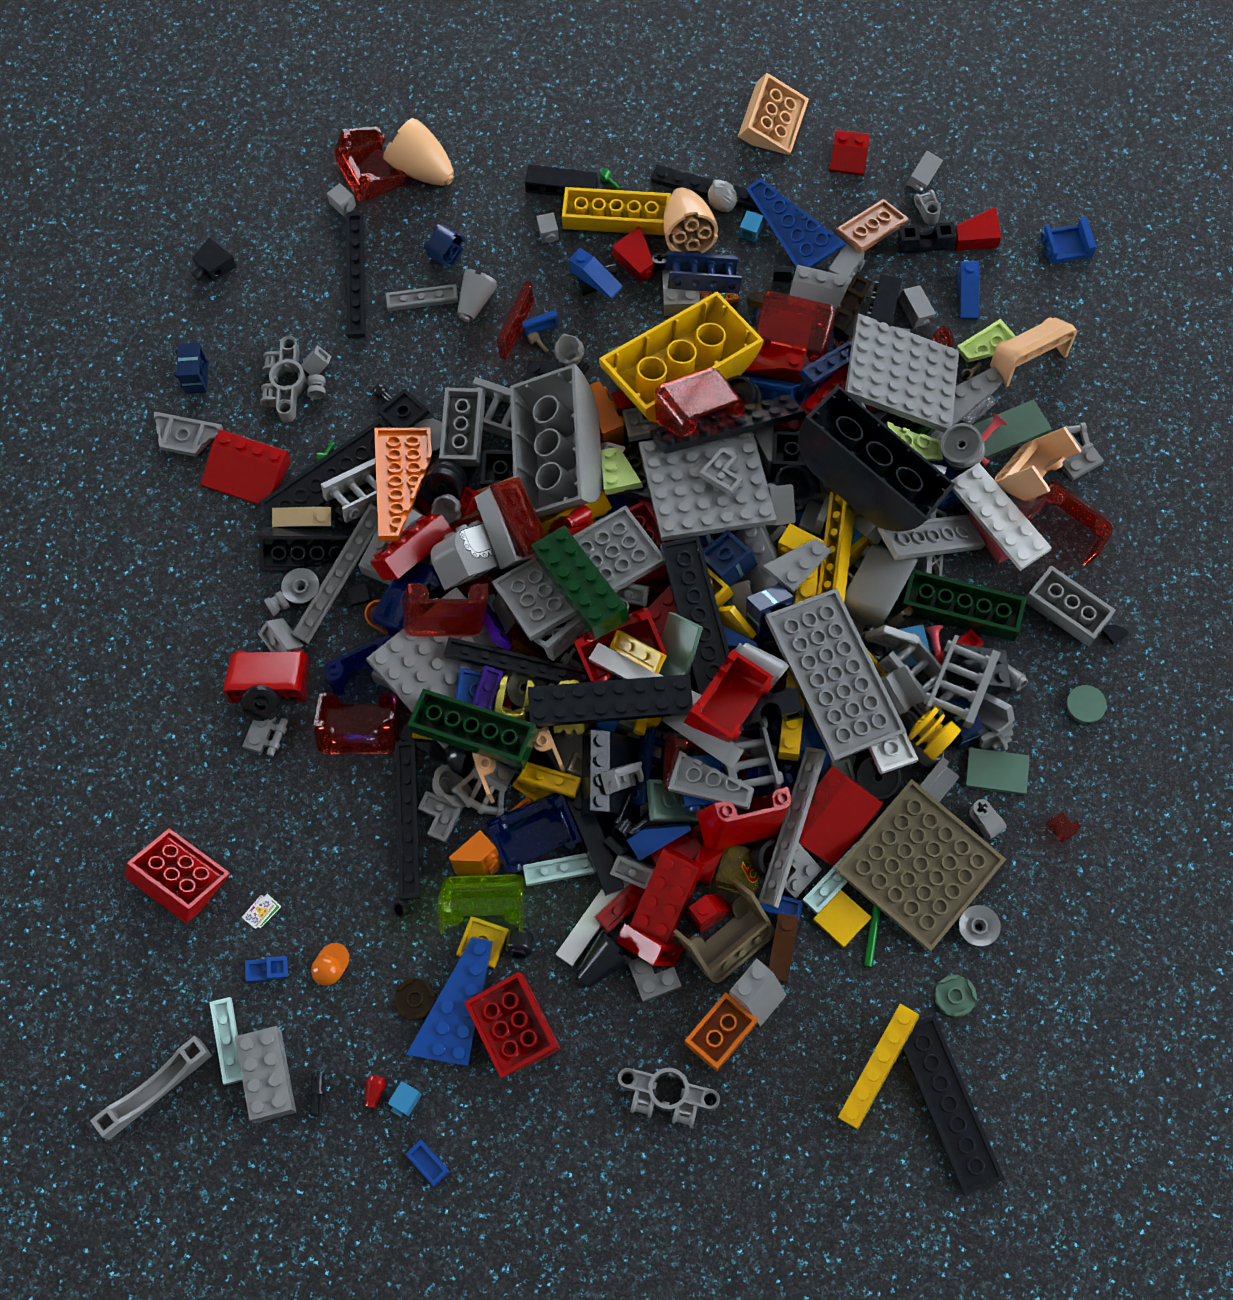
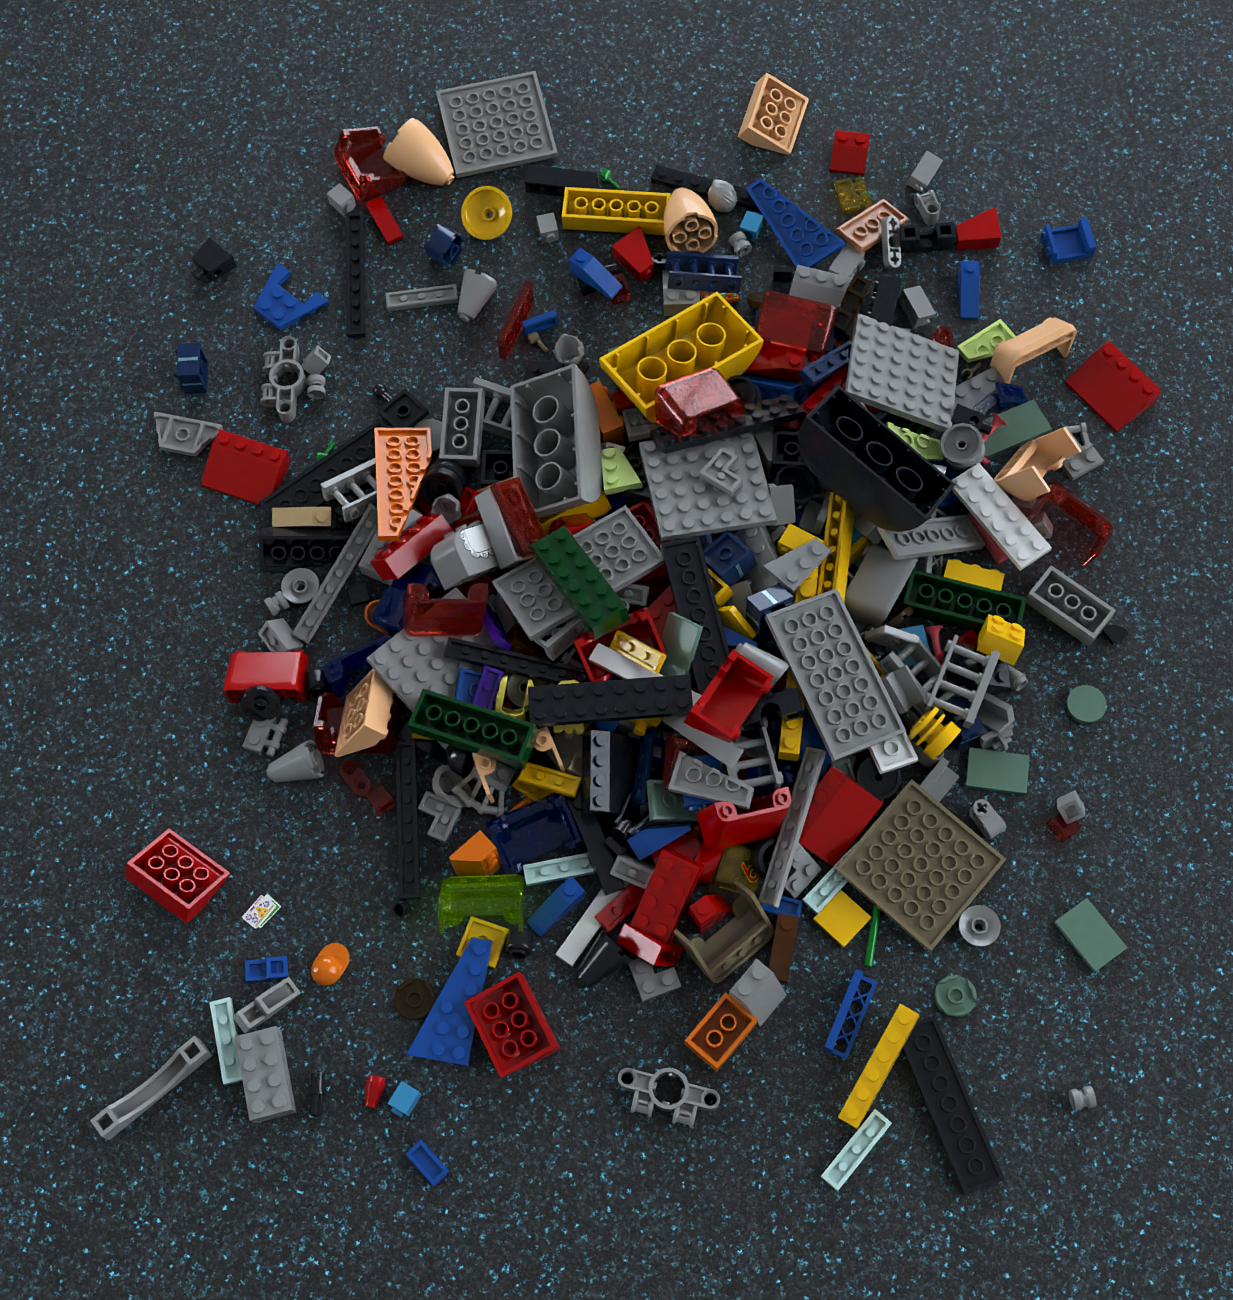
(266, 1005): none -> light grey slope
(280, 306): none -> blue wing
(298, 764): none -> light grey cone
(316, 683): none -> black head
(355, 779): none -> clear red plate
(365, 715): none -> light nougat slope
(380, 799): none -> clear red panel
(384, 220): none -> red tile
(476, 213): none -> yellow dish
(496, 124): none -> light grey plate
(557, 906): none -> blue slope
(578, 516): red cone -> none
(621, 777): light grey hinge -> none
(624, 294): none -> clear red panel
(740, 245): none -> light grey wheel
(844, 1009): none -> blue fence
(847, 194): none -> clear yellow plate
(856, 1150): none -> light aqua plate
(886, 248): none -> light grey beam
(964, 415): none -> black torso
(974, 574): none -> yellow brick
(1001, 637): none -> yellow brick
(1008, 394): none -> clear blue slope
(1042, 525): none -> light grey panel
(1071, 807): none -> light grey panel
(1082, 1098): none -> light grey wheel
(1090, 935): none -> sand green tile
(1113, 386): none -> red slope

